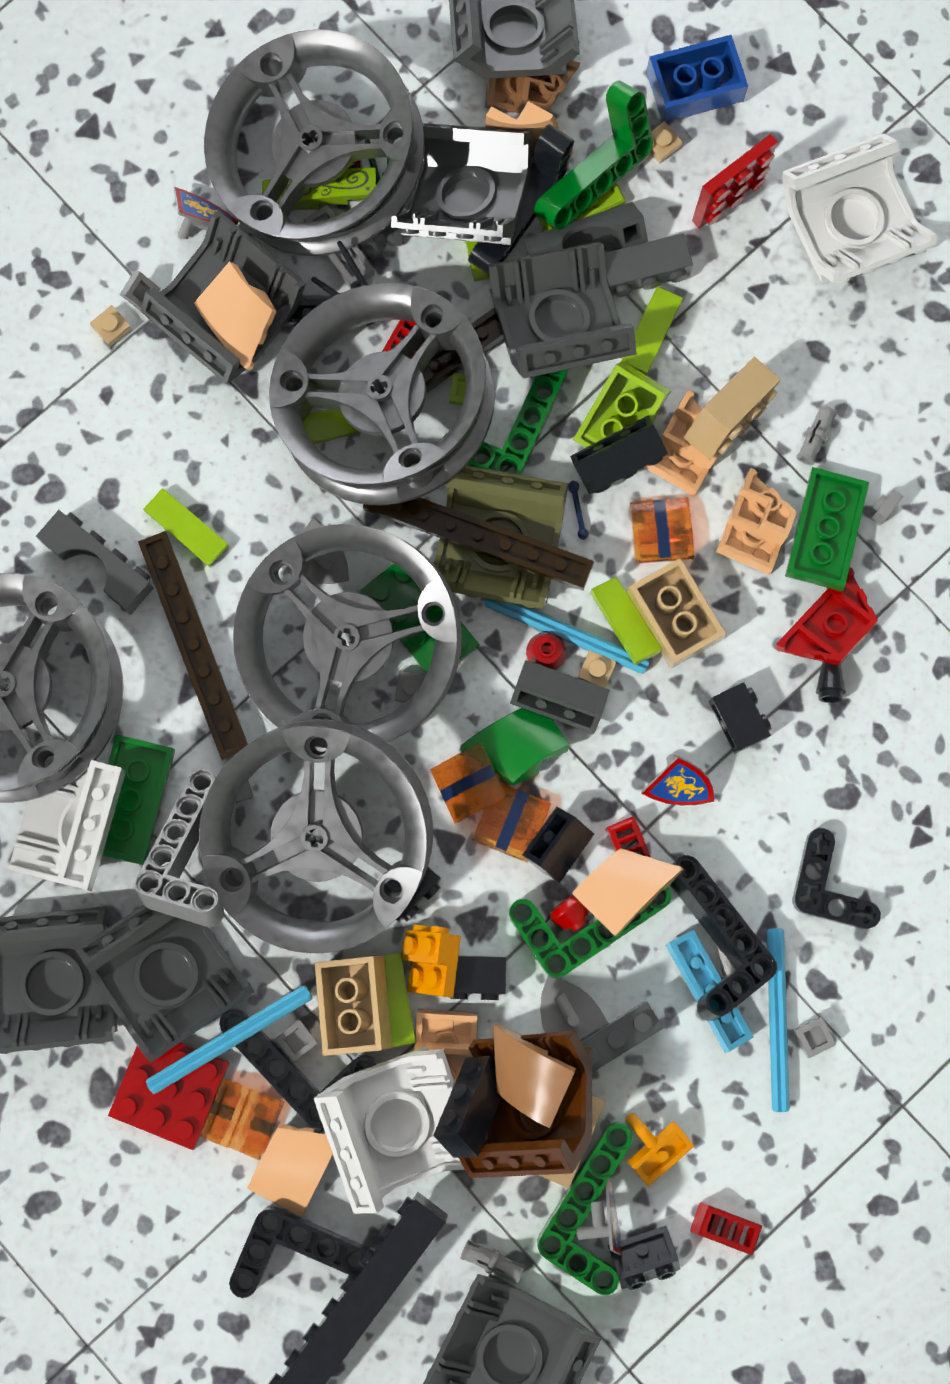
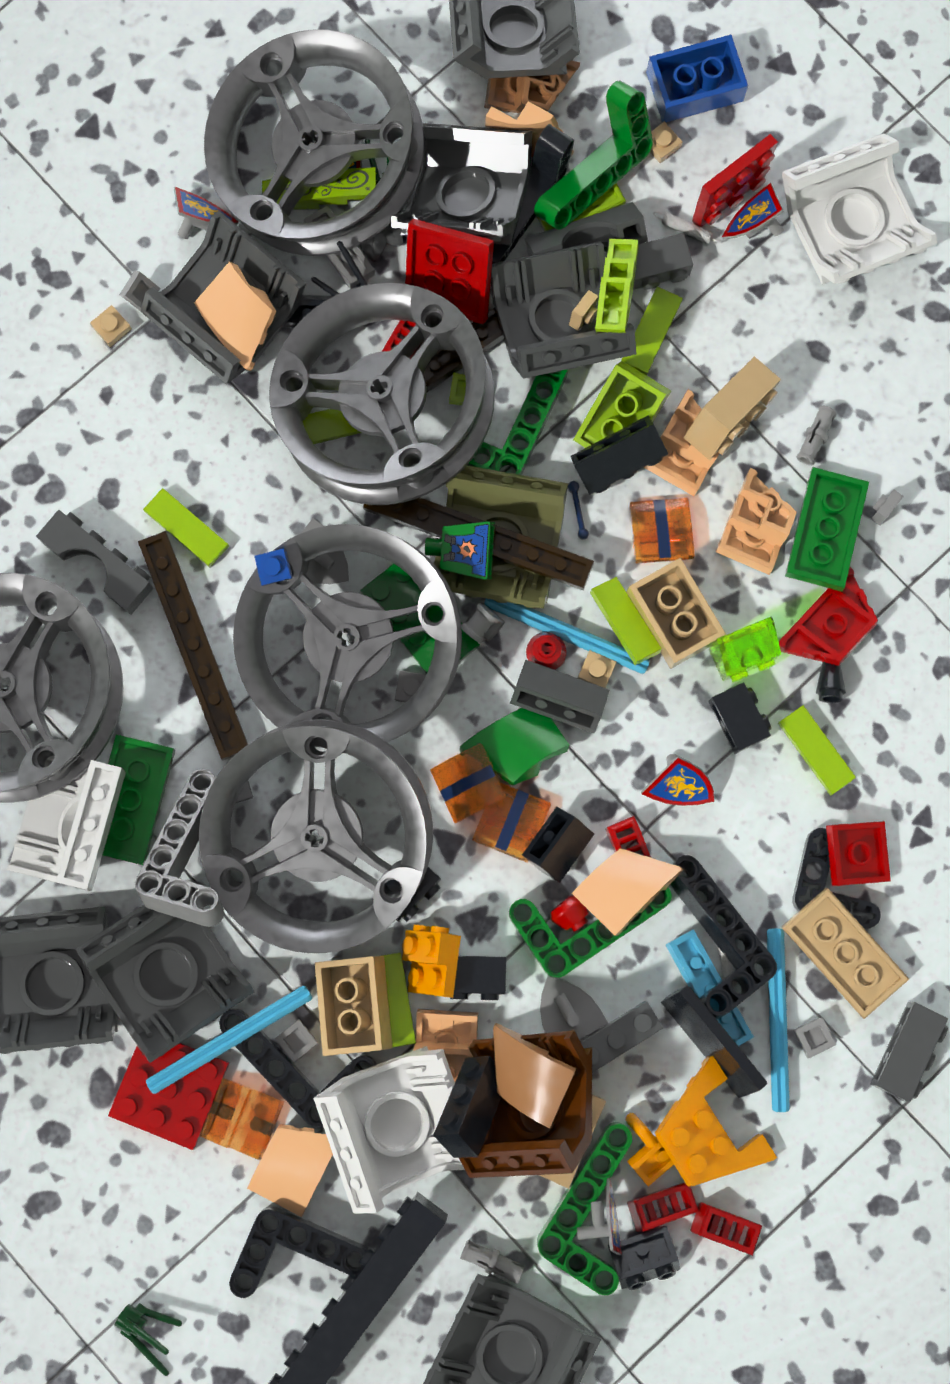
(132, 1325): none -> dark green plant
(273, 567): none -> blue plate
(451, 266): none -> red plate
(465, 549): none -> torso
(482, 624): none -> light grey piece
(584, 311): none -> tan plate
(617, 286): none -> lime slope
(638, 1215): none -> red slope
(686, 227): none -> white piece
(697, 1138): none -> light orange wing
(714, 1041): none -> black tile
(746, 650): none -> clear neon green slope
(756, 215): none -> shield
(816, 750): none -> lime tile
(845, 953): none -> tan tile
(858, 853): none -> red plate
(910, 1052): none -> dark grey brick

